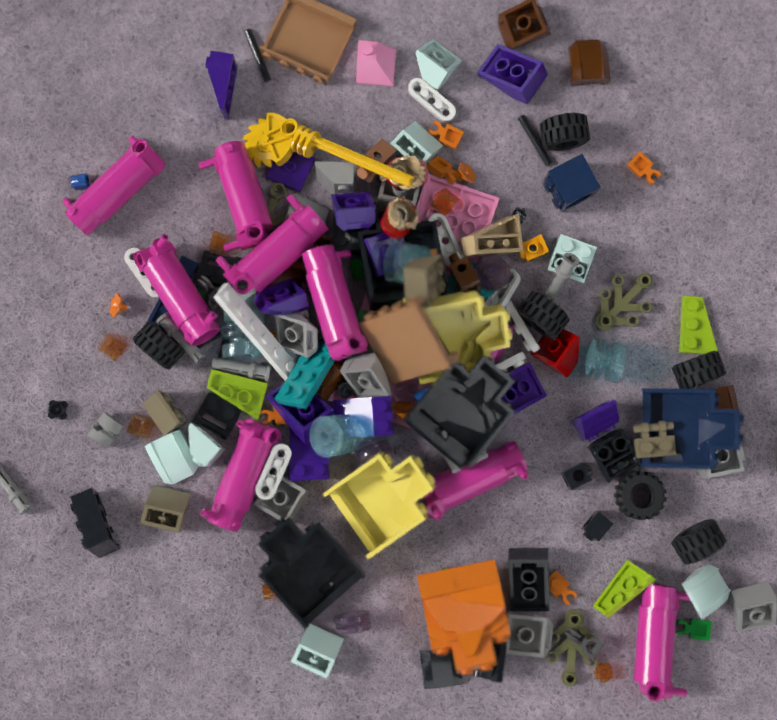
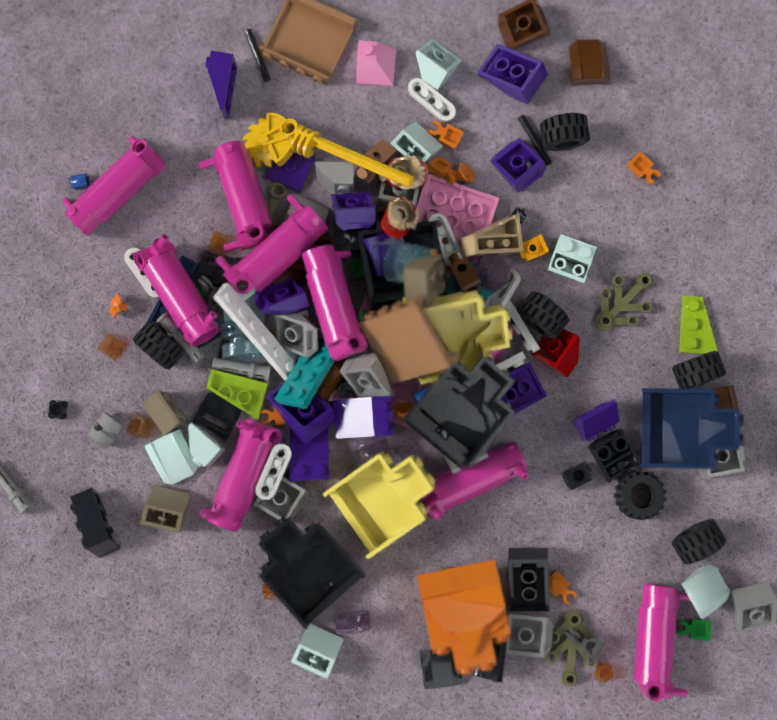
(335, 435): clear light blue wheel -> none
(445, 201): clear orange slope -> none
(519, 165): none -> dark purple slope
(563, 272): light grey pin -> none
(571, 183): dark blue brick -> none
(596, 526): black brick -> none
(609, 361): clear light blue wheel -> none
(623, 588): lime wing -> none
(654, 446): dark tan plate -> none

